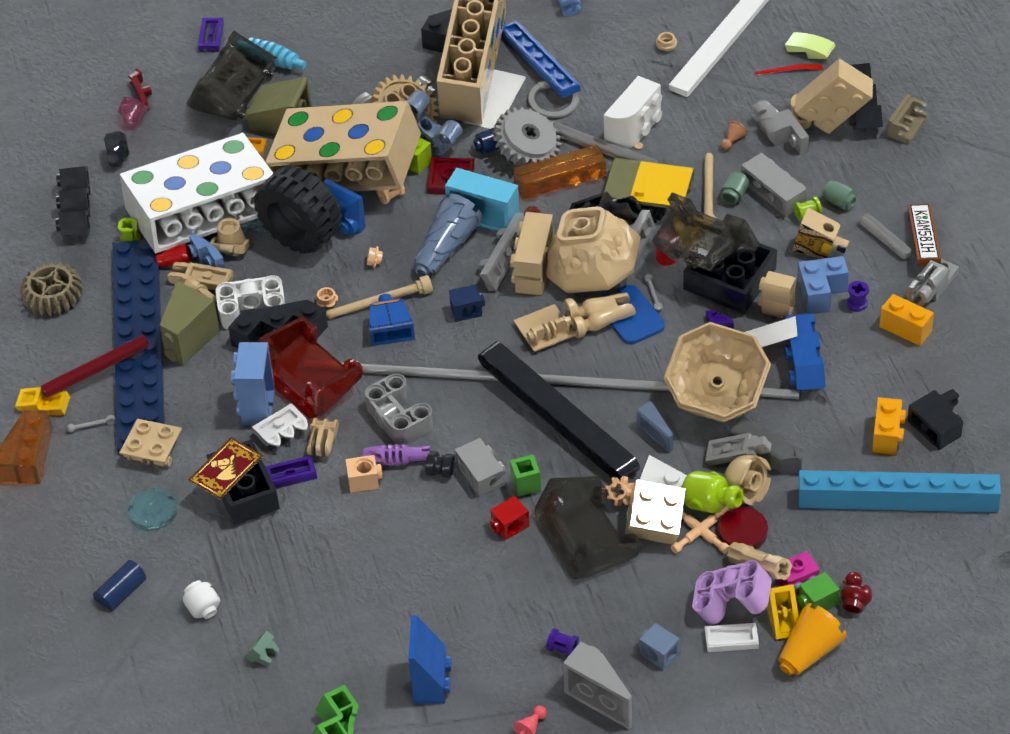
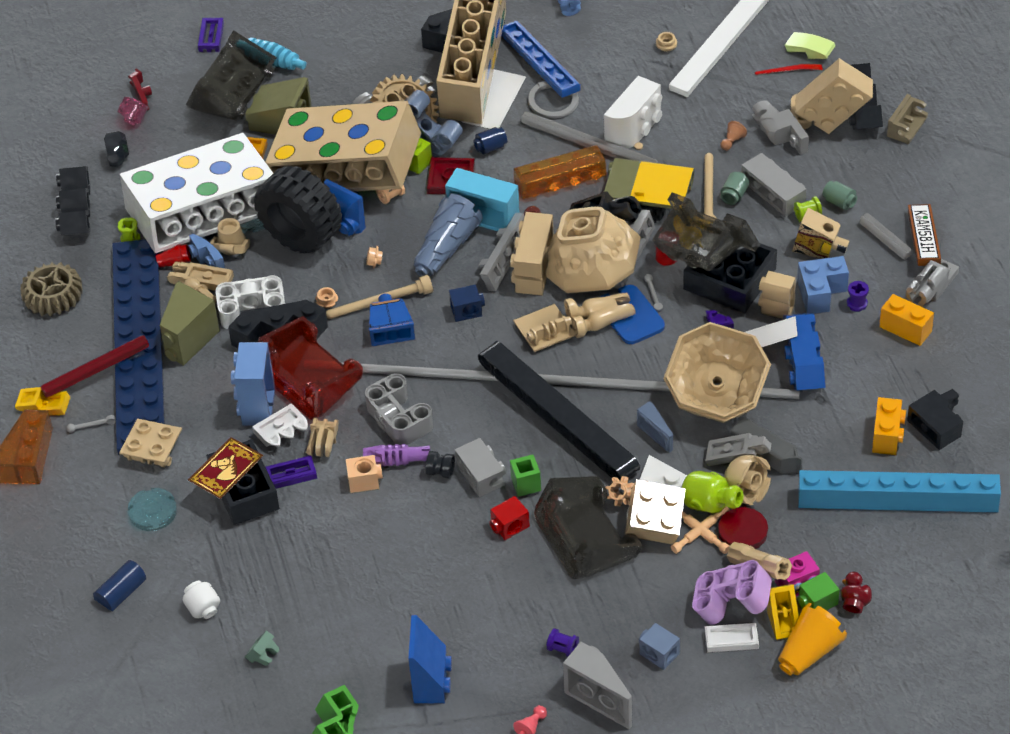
(526, 136): light grey gear -> none

